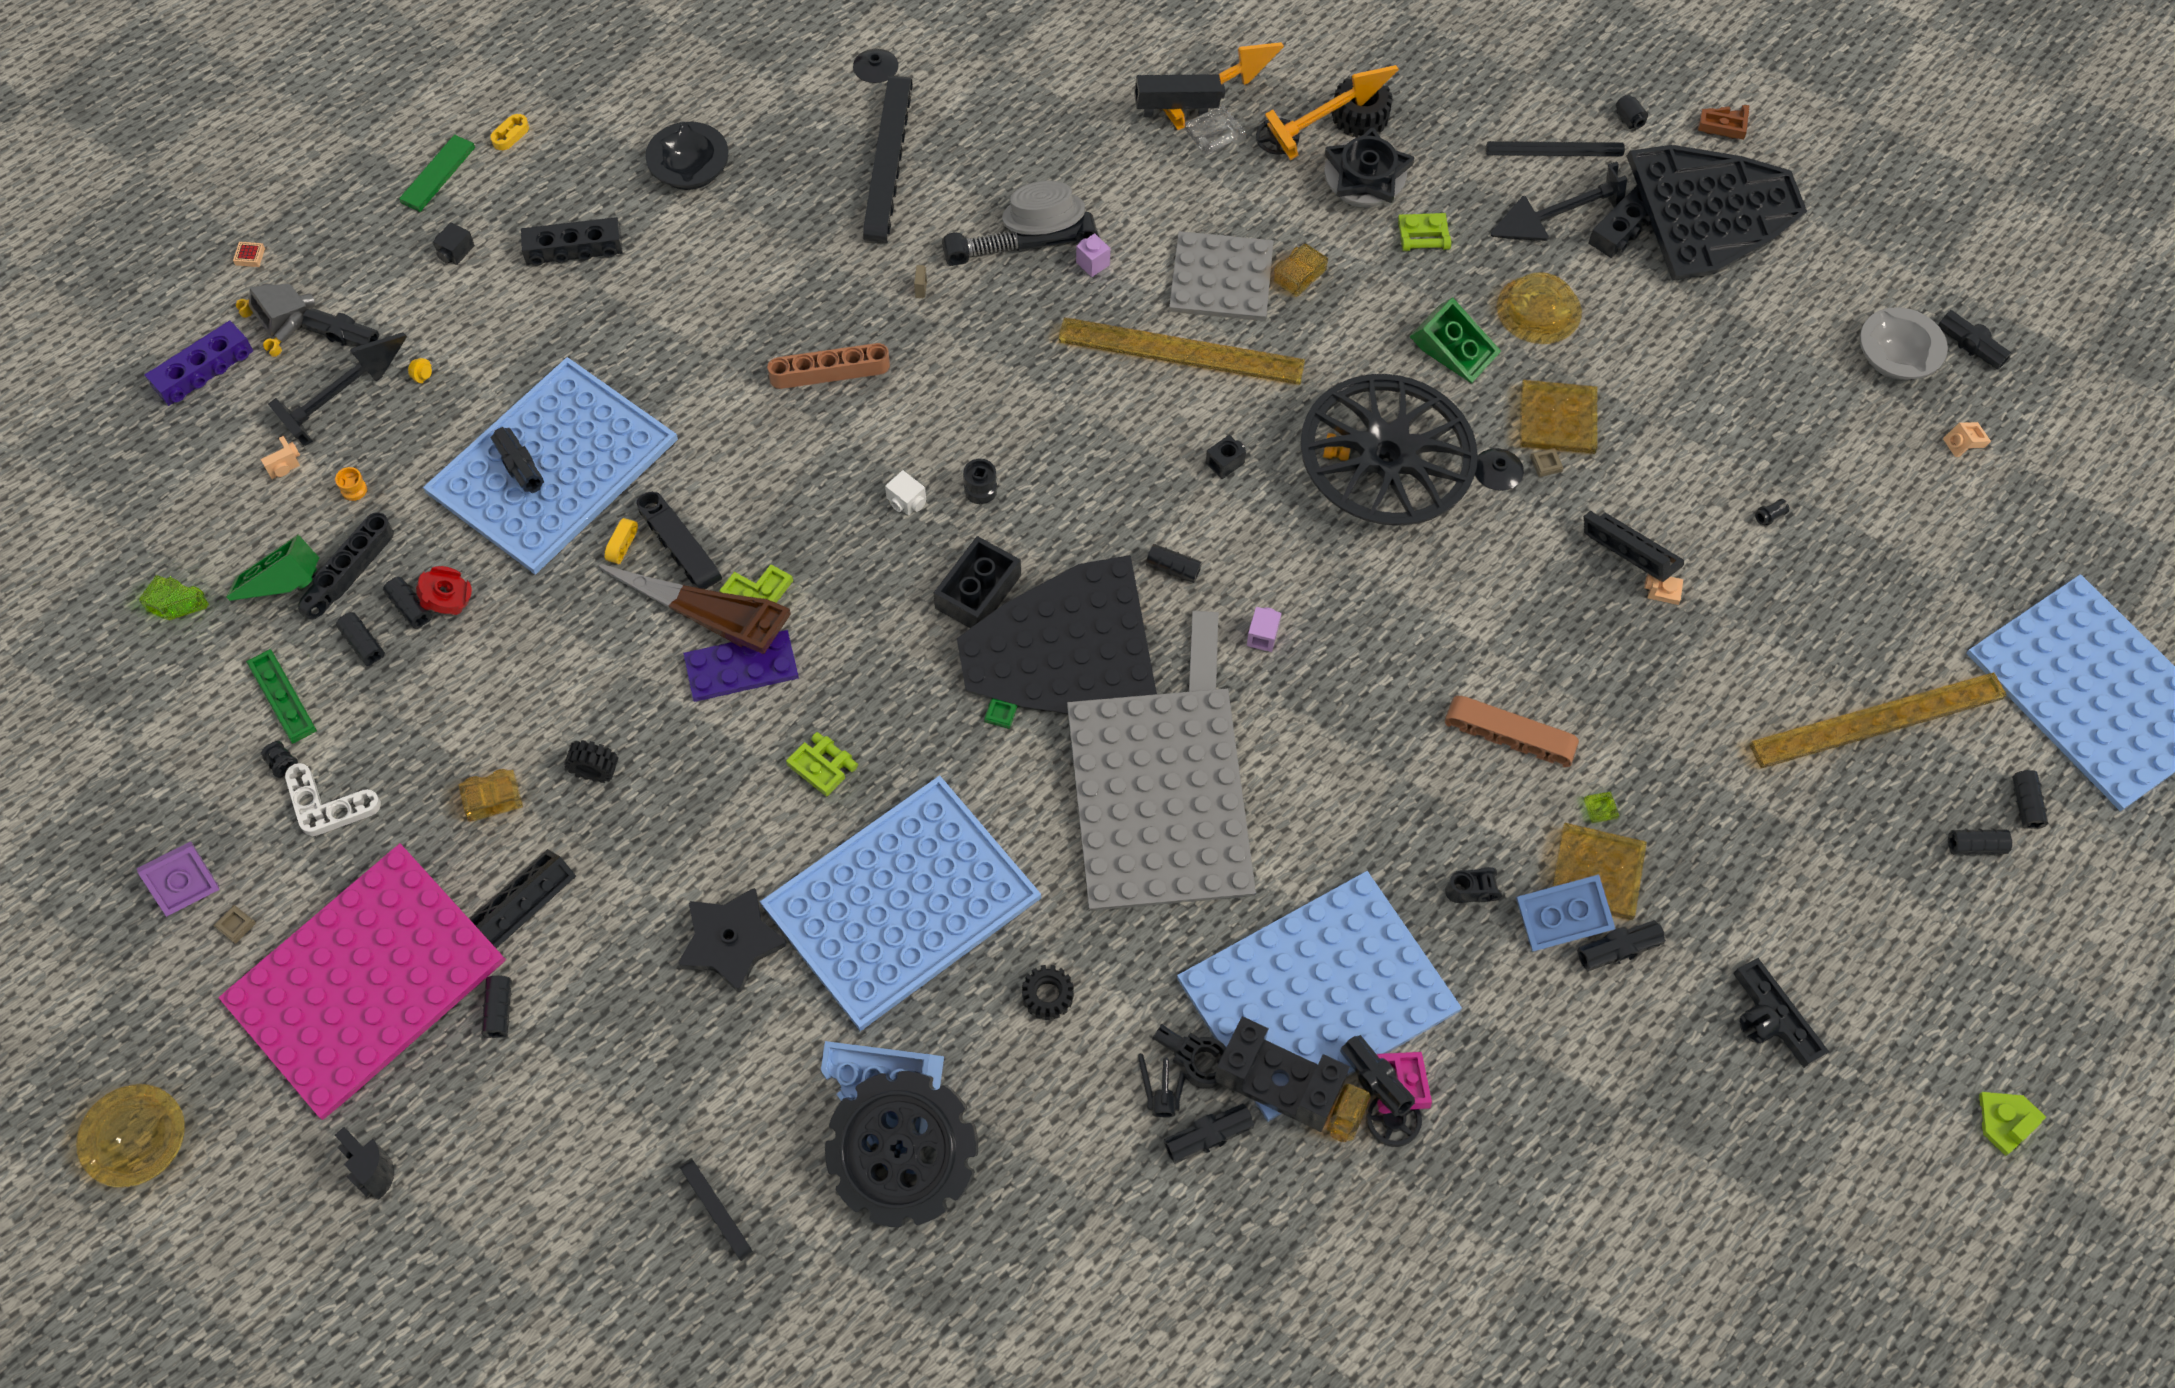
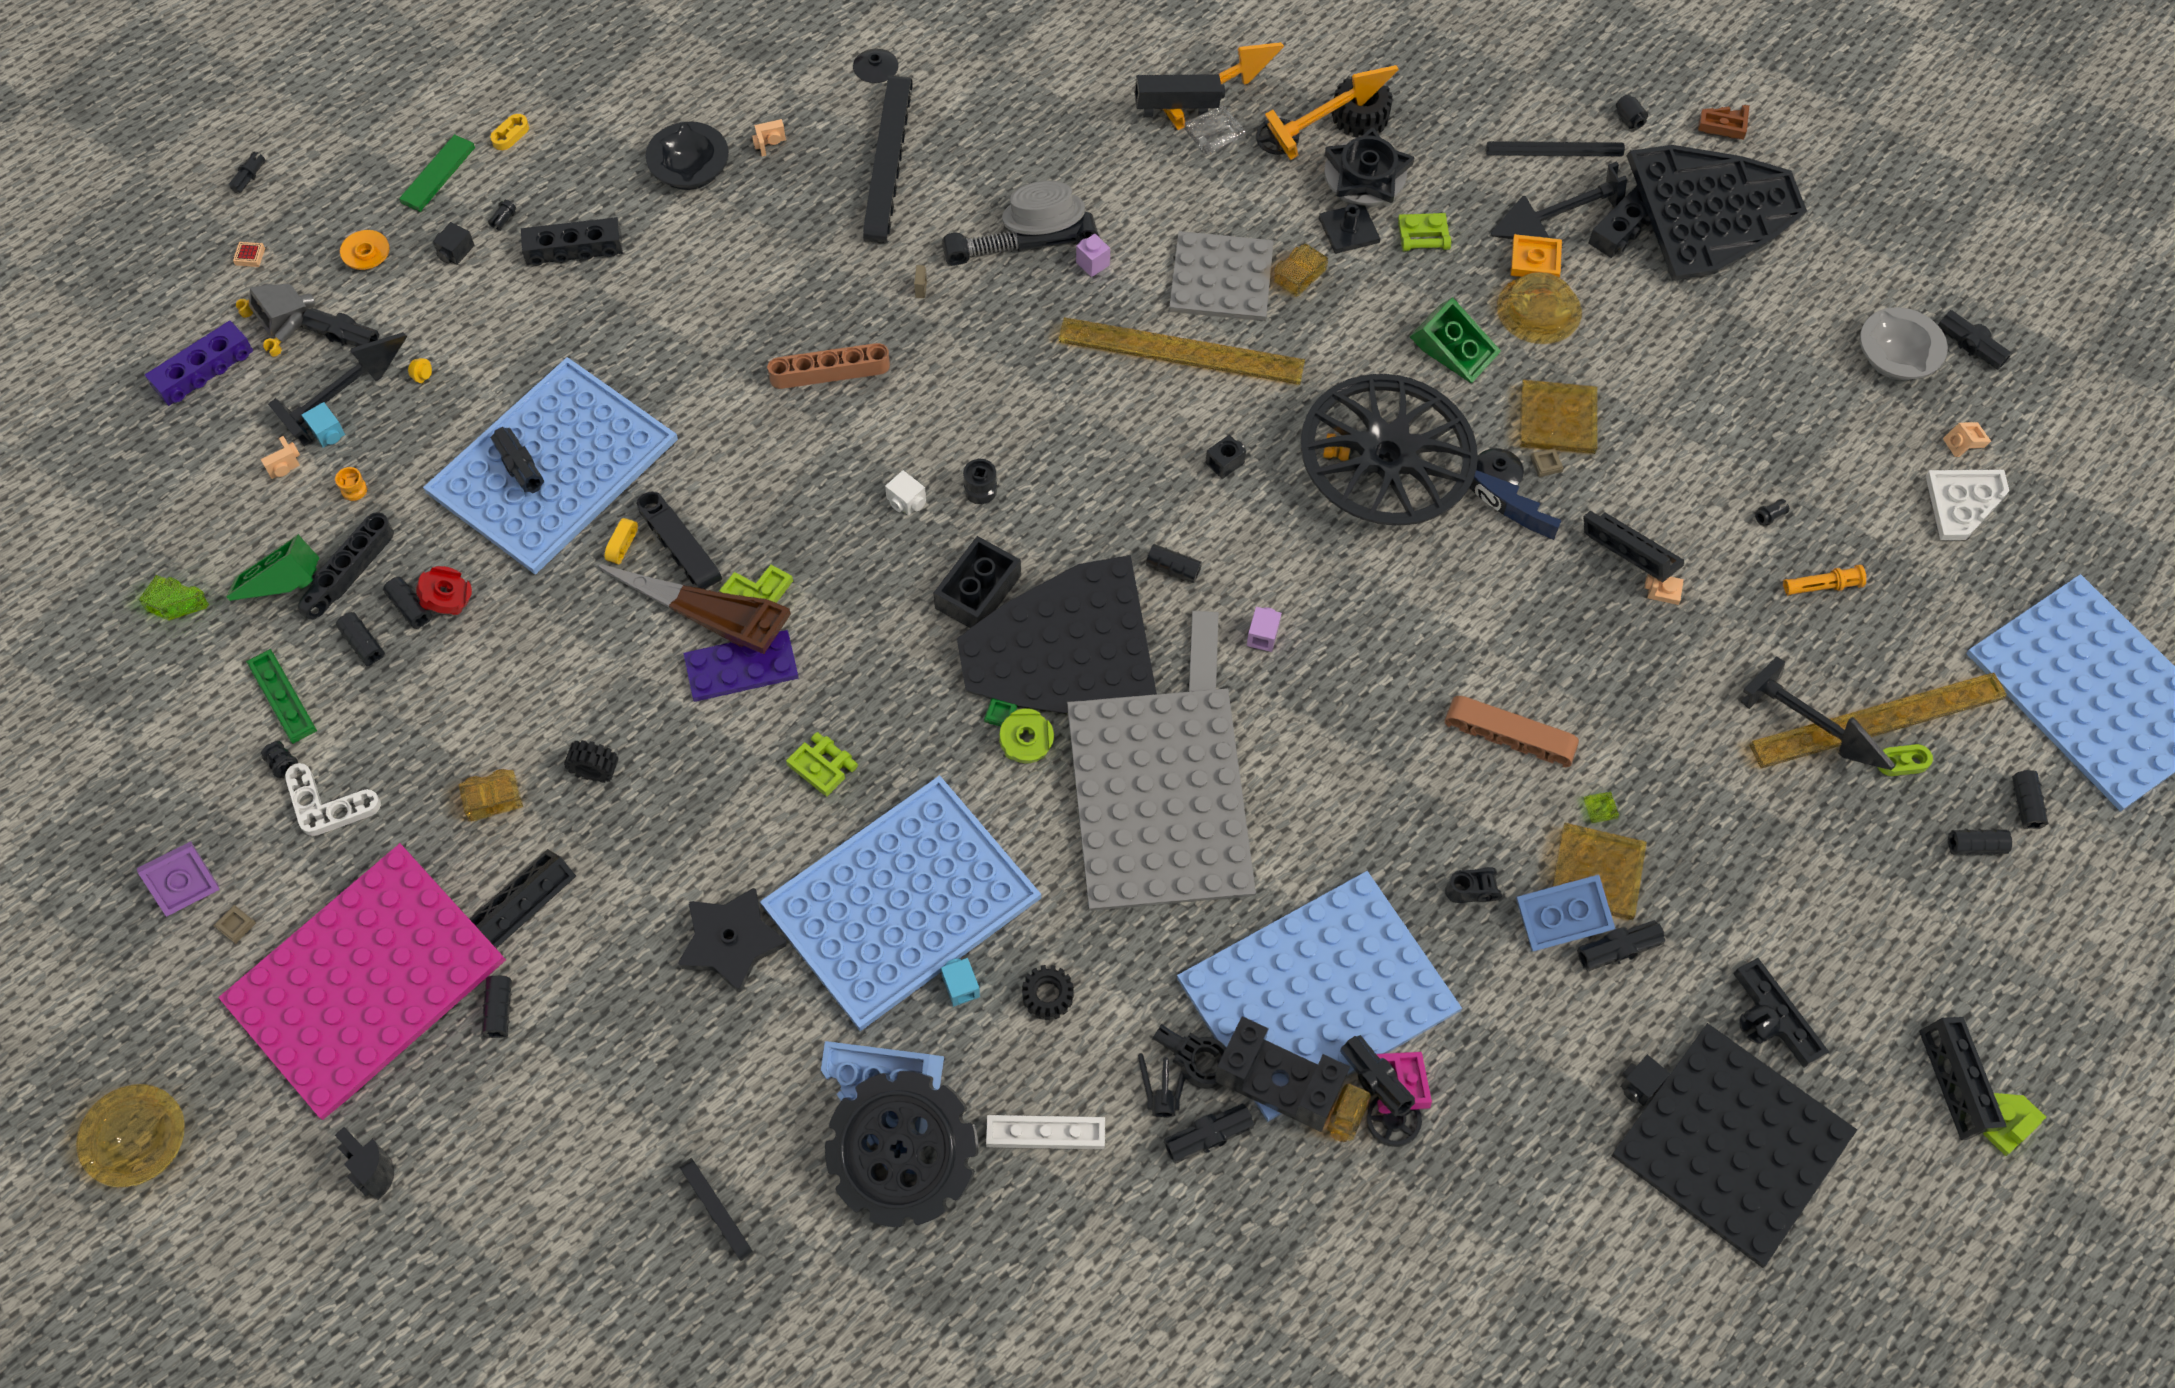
(246, 172): none -> black axle
(323, 425): none -> medium azure brick
(361, 242): none -> light orange dish
(502, 214): none -> black pin
(768, 133): none -> light nougat bracket
(960, 981): none -> medium azure brick
(1036, 725): none -> lime plate
(1045, 1132): none -> white plate
(1349, 228): none -> black tile
(1504, 499): none -> dark blue slope
(1535, 255): none -> light orange plate
(1643, 1080): none -> black brick
(1734, 1144): none -> black plate
(1836, 579): none -> light orange pin
(1855, 741): none -> black piece
(1902, 758): none -> lime plate
(1964, 499): none -> white plate
(1966, 1073): none -> black fence

